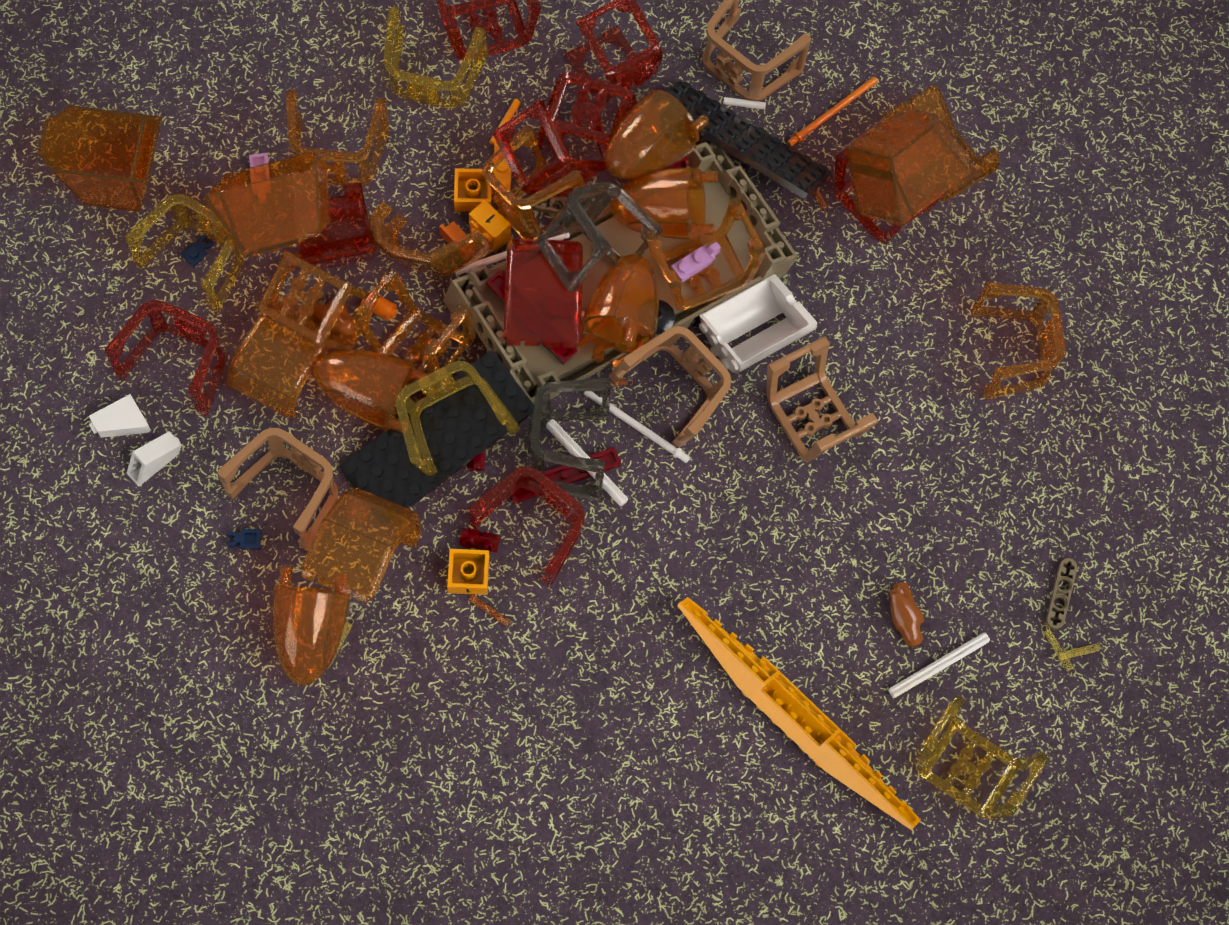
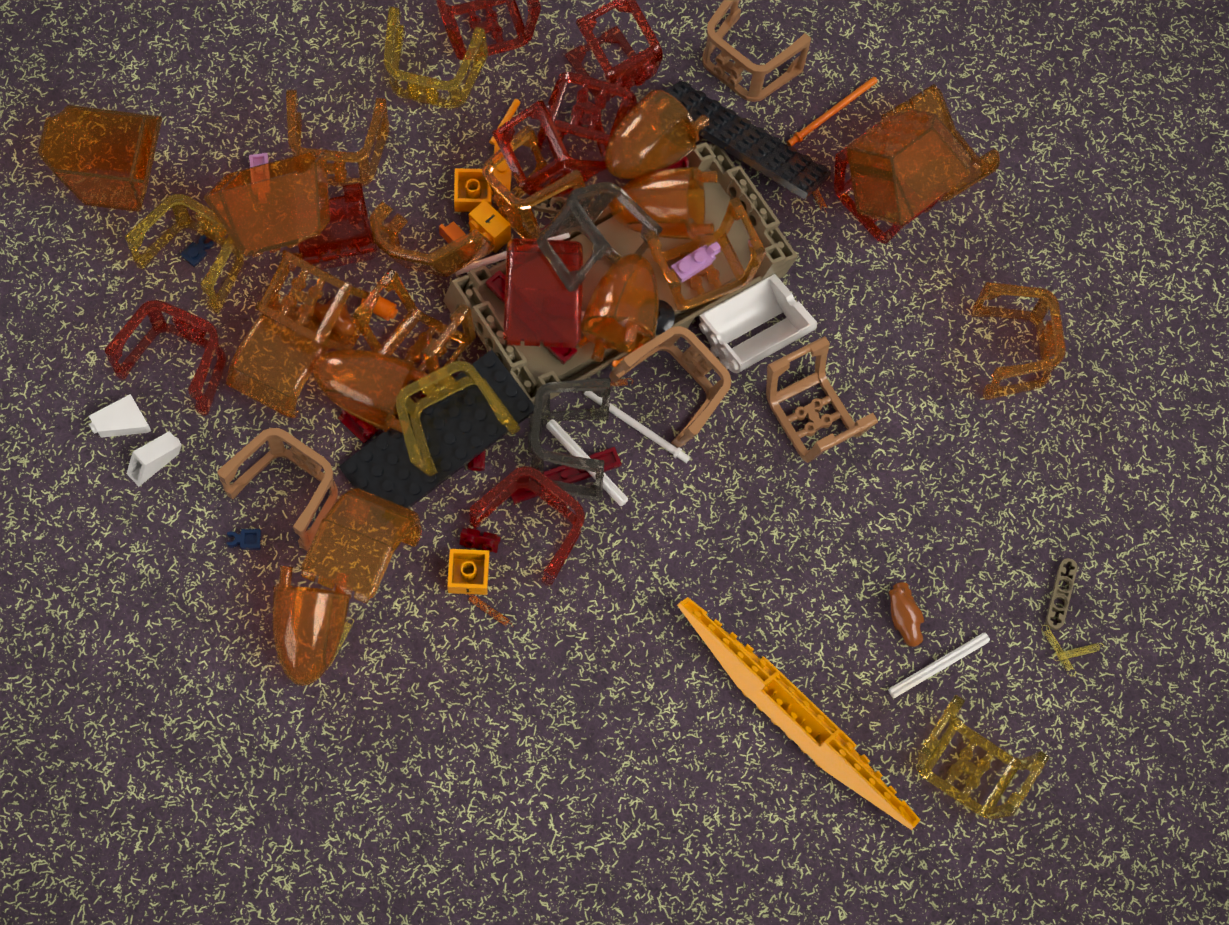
(359, 428): none -> dark red hinge
(744, 103): white piece -> none

